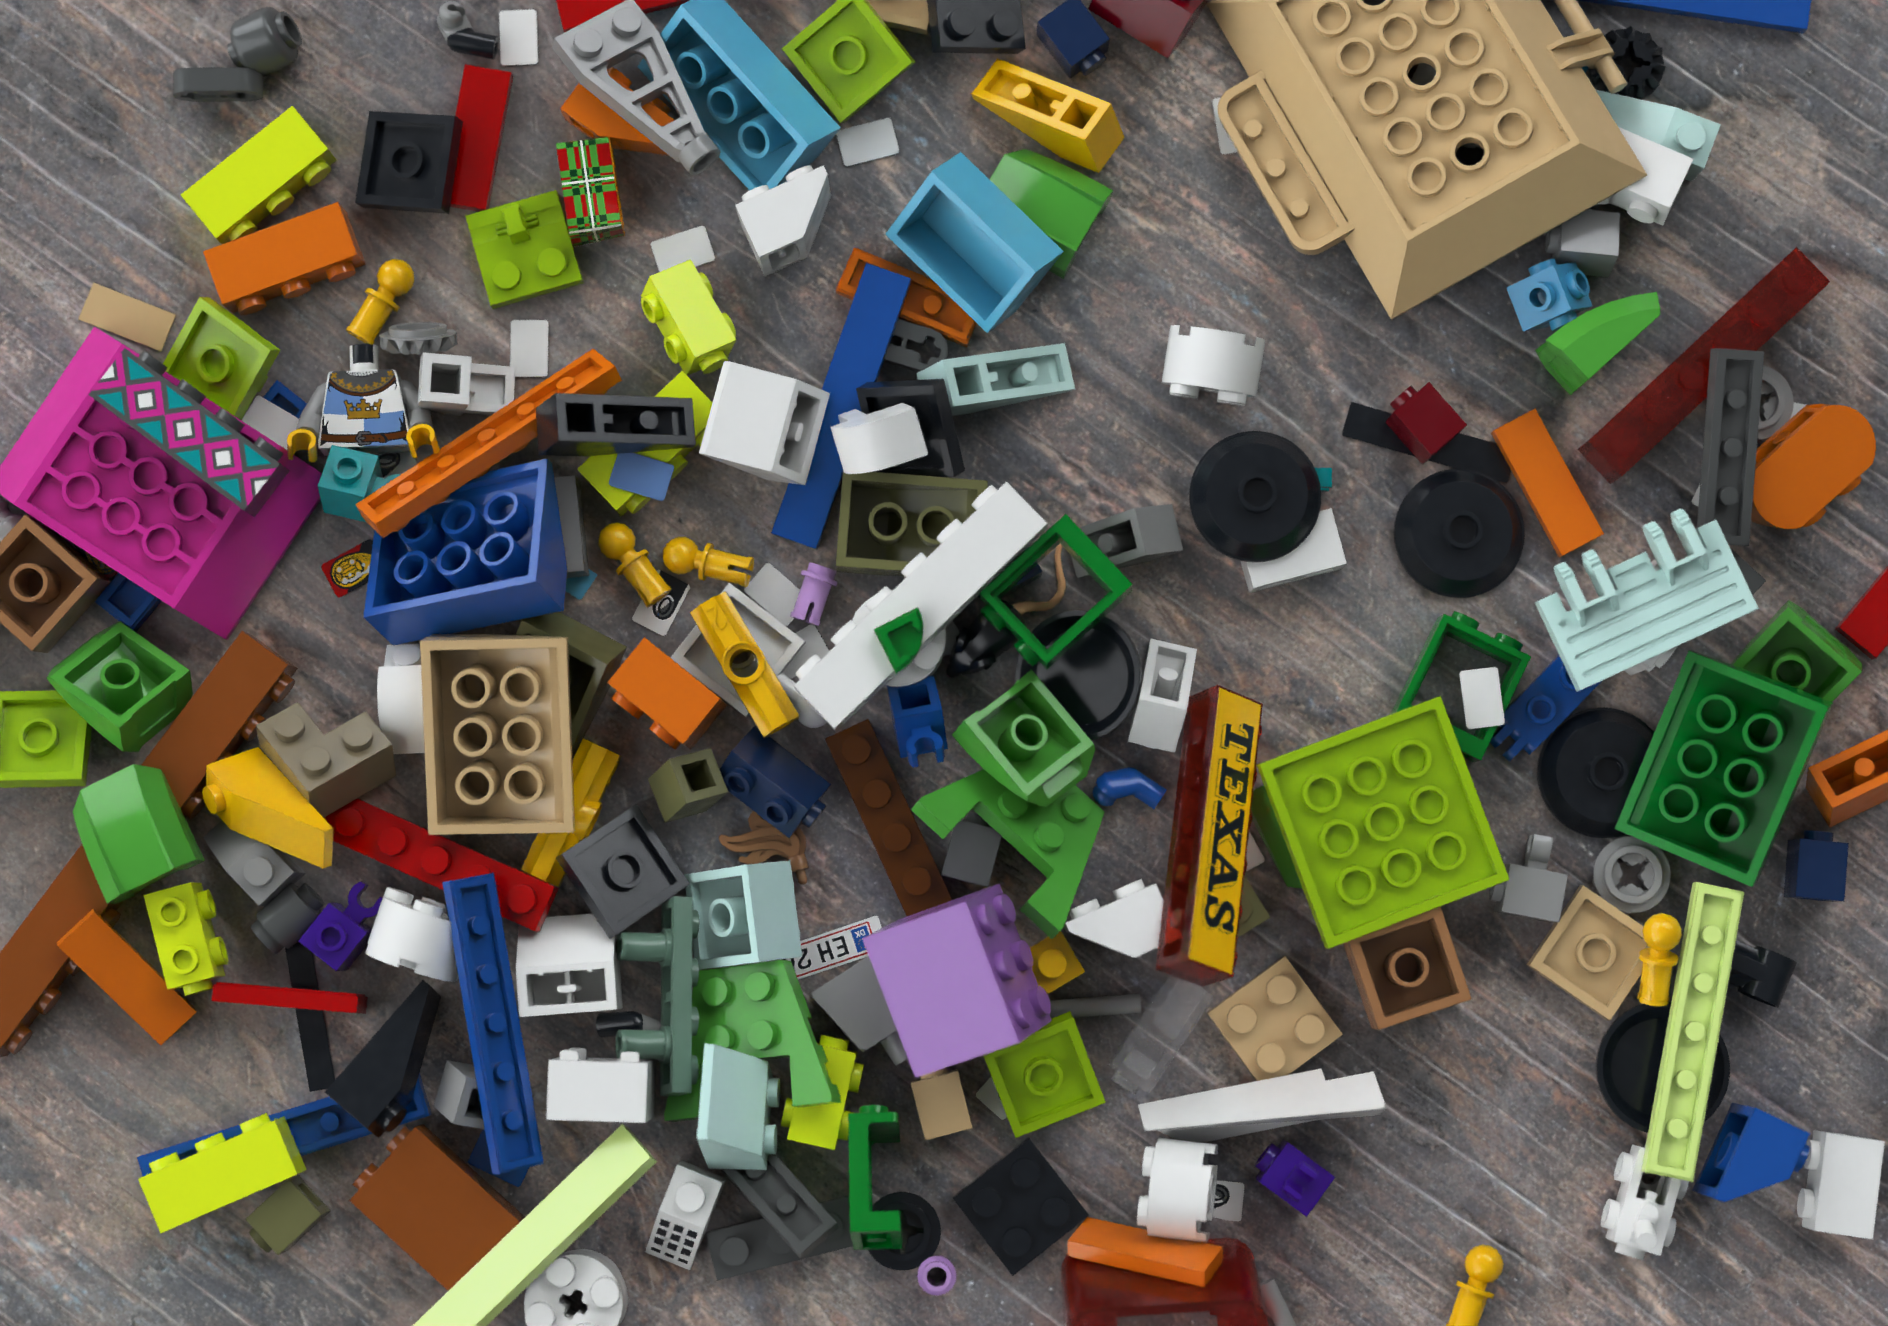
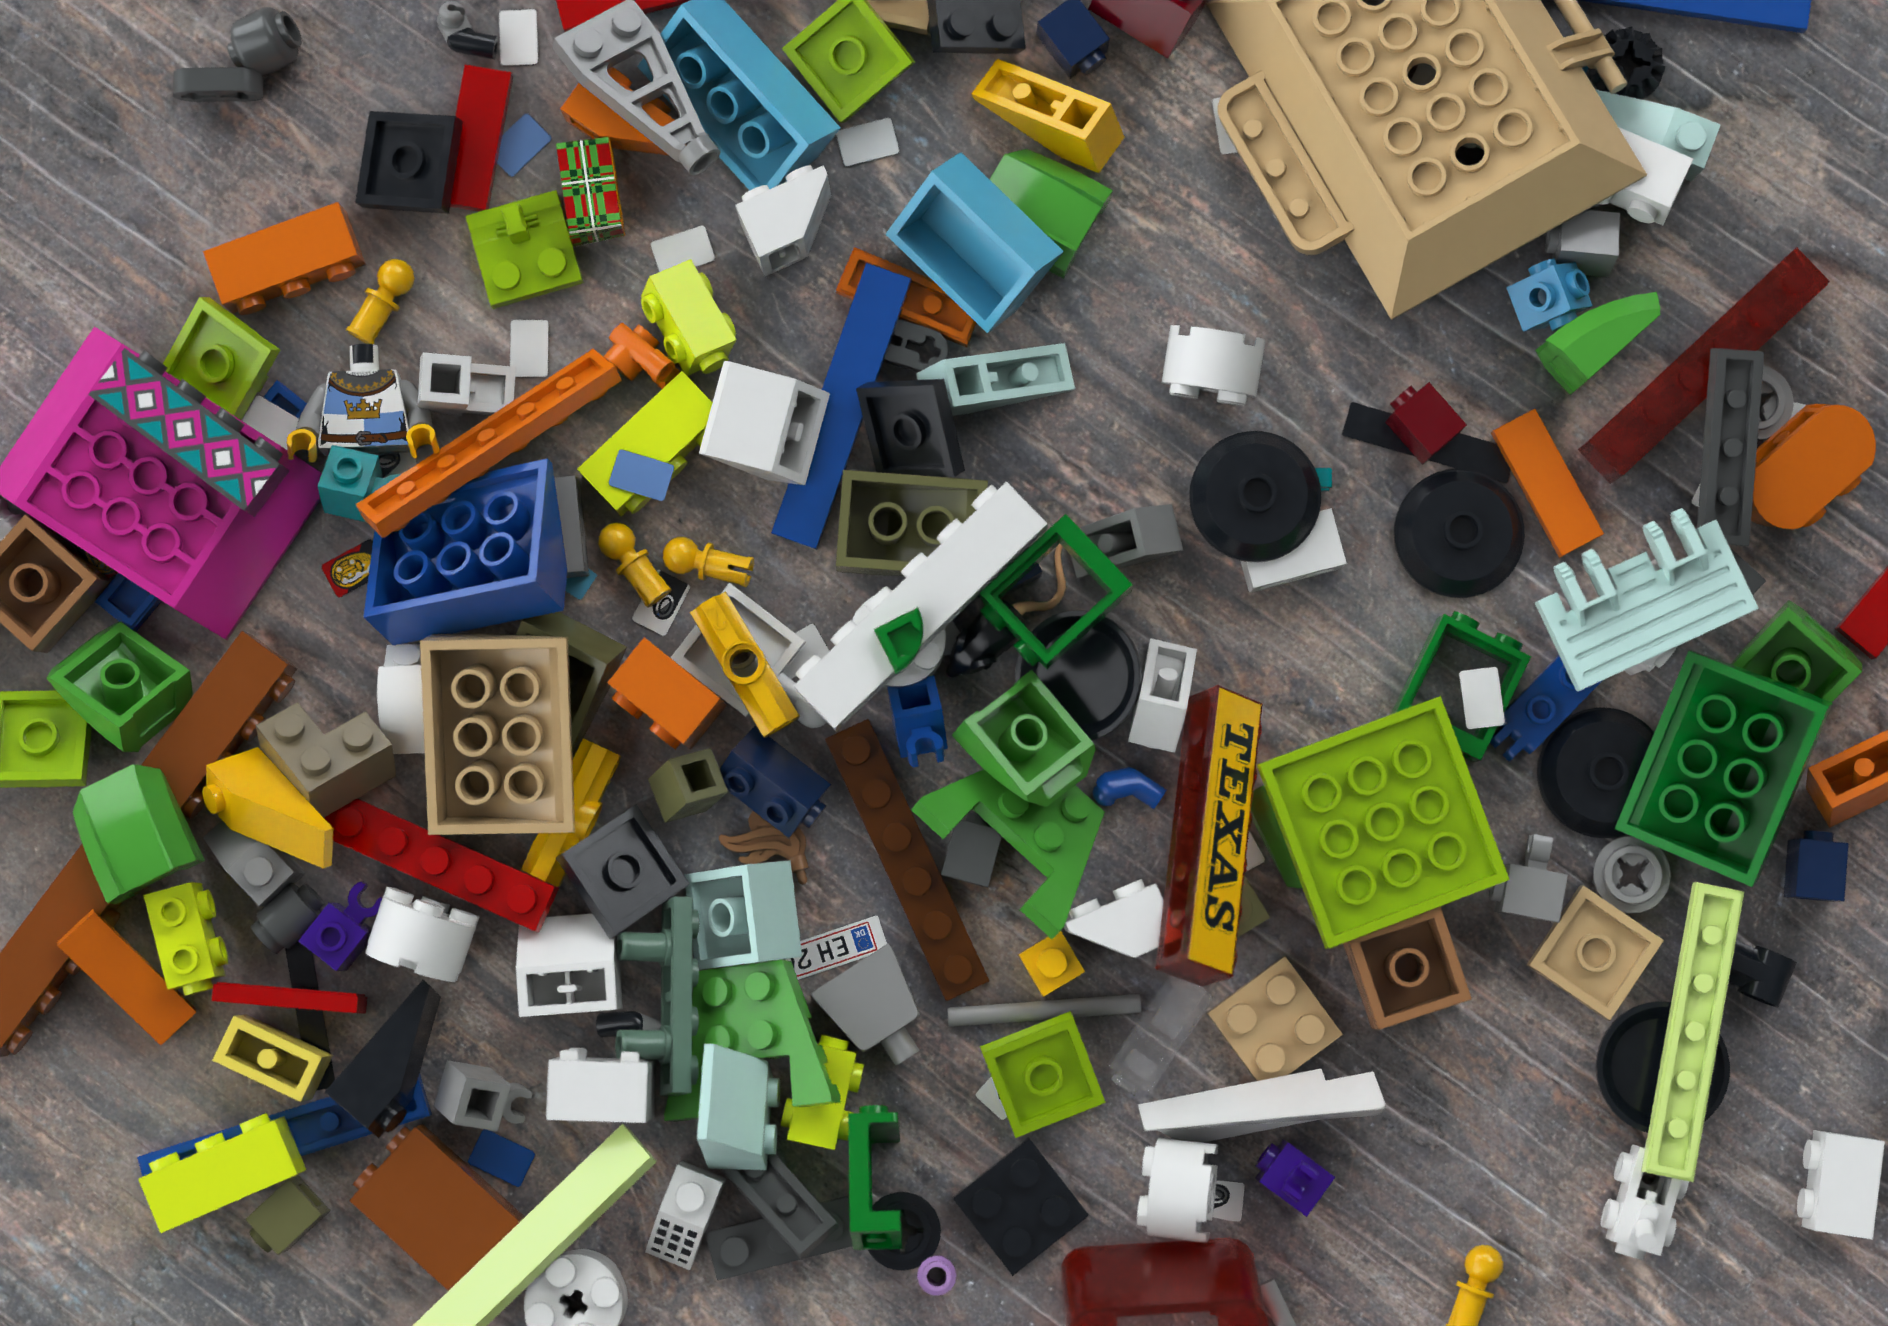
(127, 317): tan sticker -> none
(260, 177): neon yellow brick -> none
(272, 1057): none -> light yellow brick
(418, 338): light grey gear -> none
(493, 1023): blue tile -> none
(521, 144): none -> medium blue sticker
(613, 424): black slope -> none
(637, 352): none -> orange plate
(773, 593): white sticker -> none
(814, 591): lavender pin -> none
(878, 438): white brick -> none
(941, 1103): tan brick -> none
(958, 980): medium lavender container -> none
(1136, 1251): orange tile -> none
(1661, 934): yellow pin -> none
(1751, 1154): blue slope -> none

